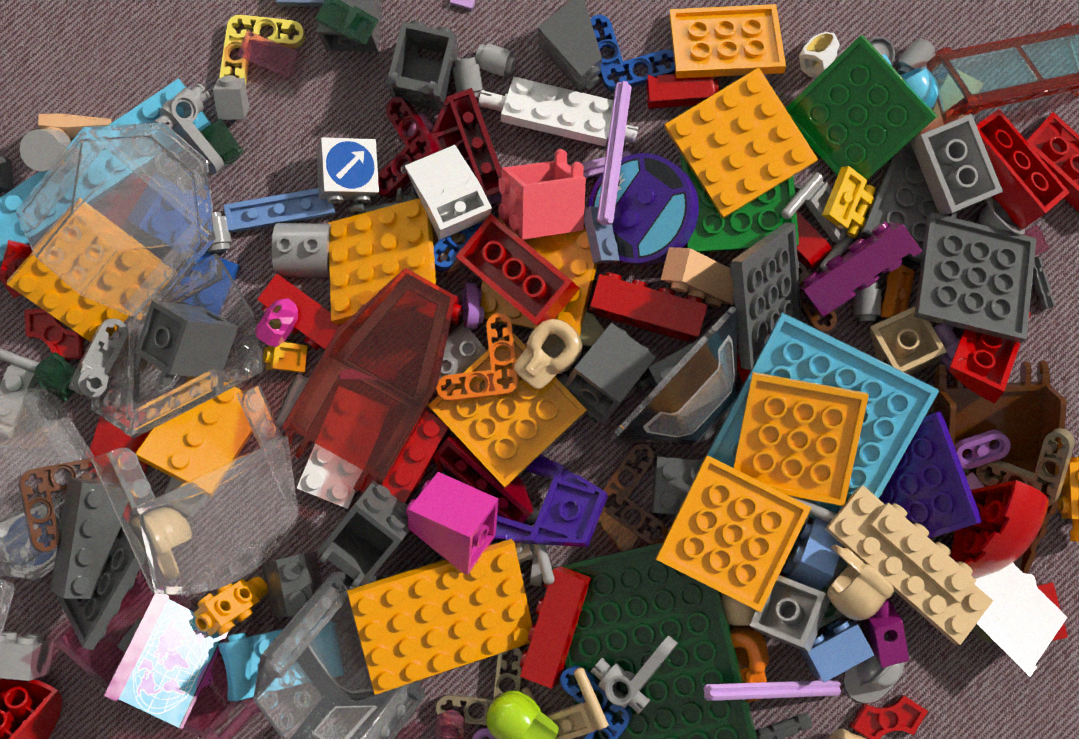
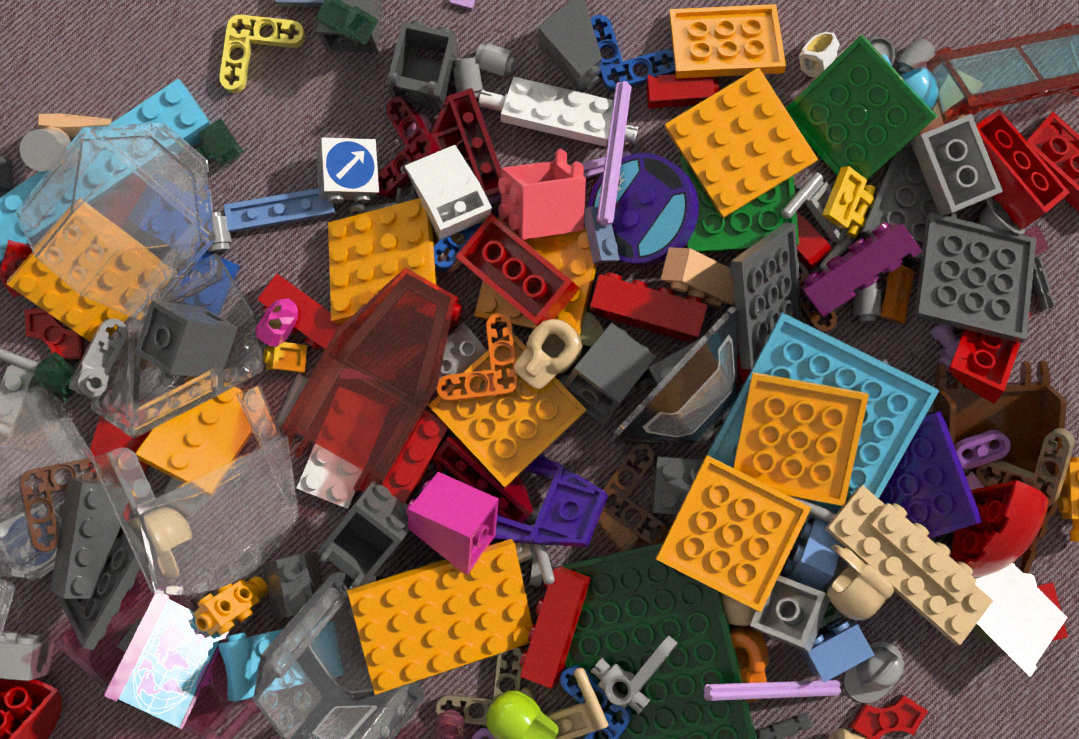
(192, 104): light grey piece -> none
(231, 98): light grey brick -> none
(267, 53): clear pink plate -> none
(301, 250): light grey brick -> none
(470, 303): medium lavender plate -> none
(886, 620): magenta torso -> none
(907, 342): tan slope -> none

